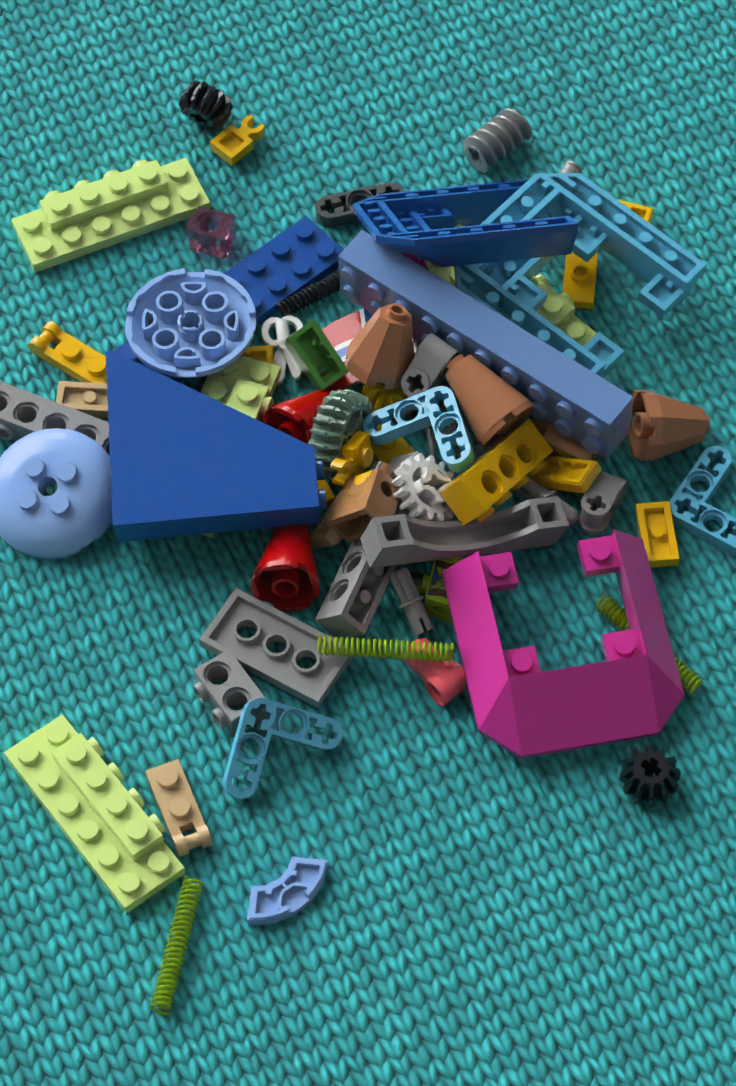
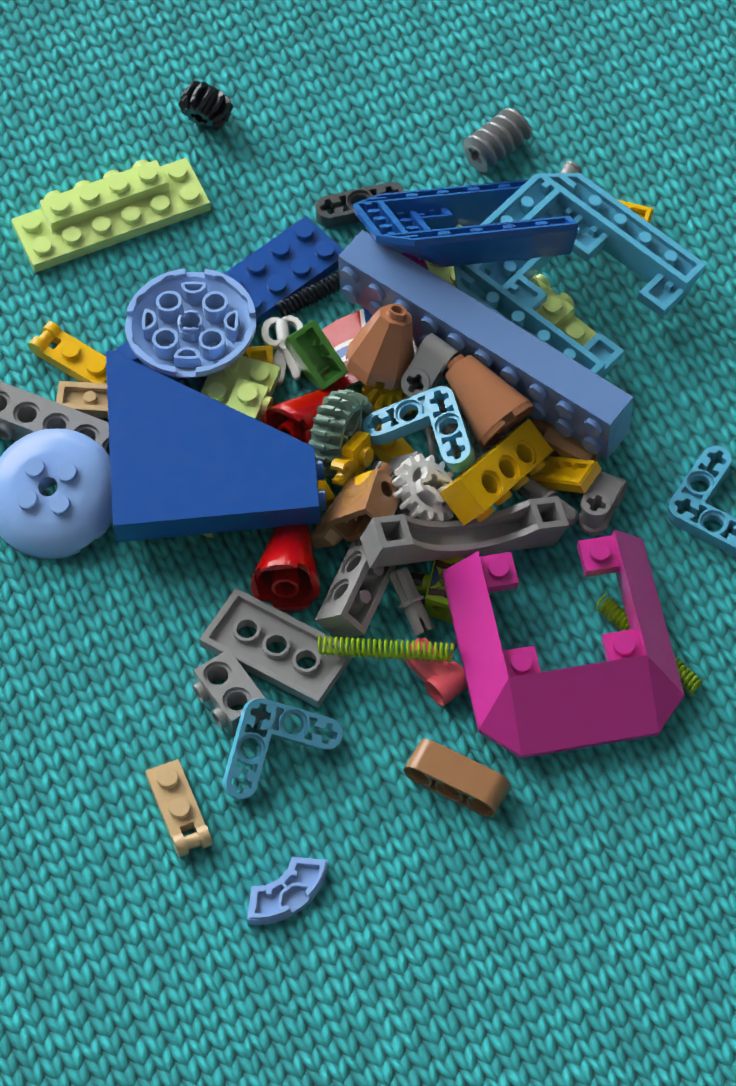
(96, 812): yellowish green plate -> none
(166, 976): lime piece -> none
(211, 232): brick -> none
(235, 143): yellow plate -> none
(457, 777): none -> medium nougat beam
(580, 280): yellow plate -> none
(658, 533): yellow plate -> none
(663, 774): black gear -> none
(664, 425): nougat cone -> none

